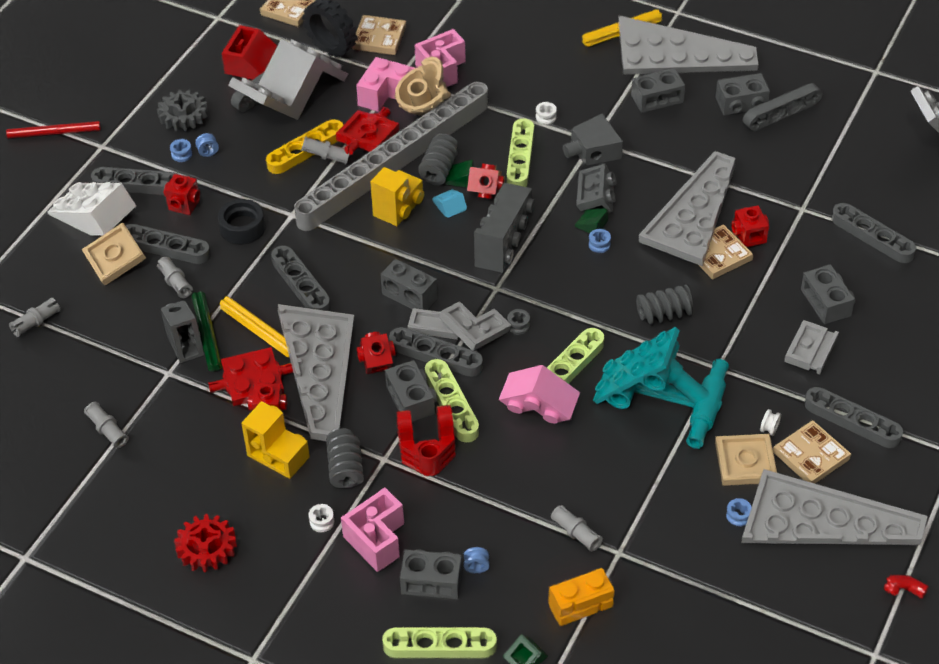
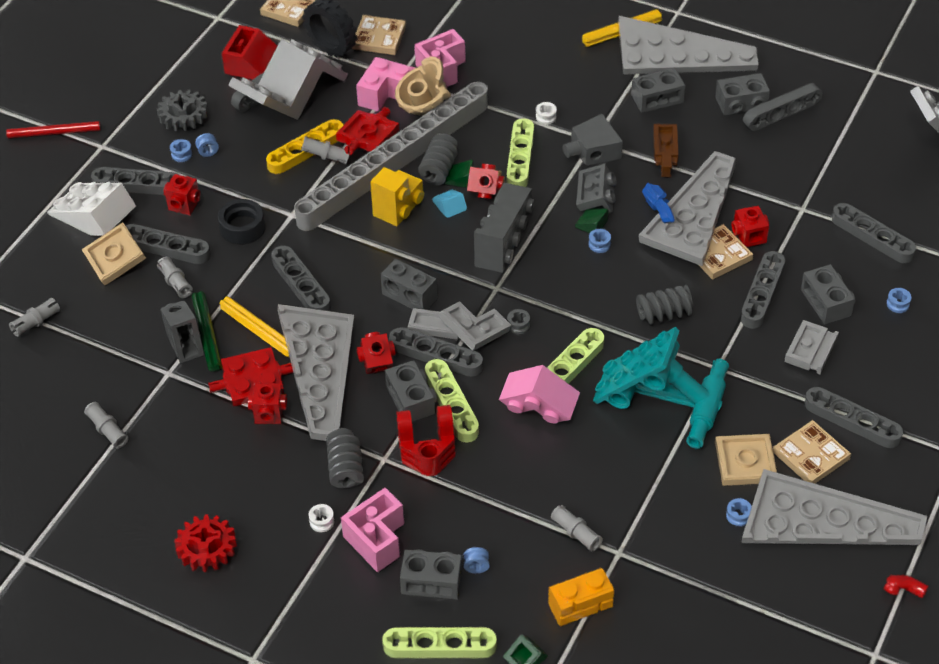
(271, 443): yellow brick -> none
(656, 199): none -> blue piece
(665, 147): none -> reddish brown hinge
(763, 289): none -> dark grey beam
(770, 422): white bush -> none
(896, 306): none -> medium blue bush

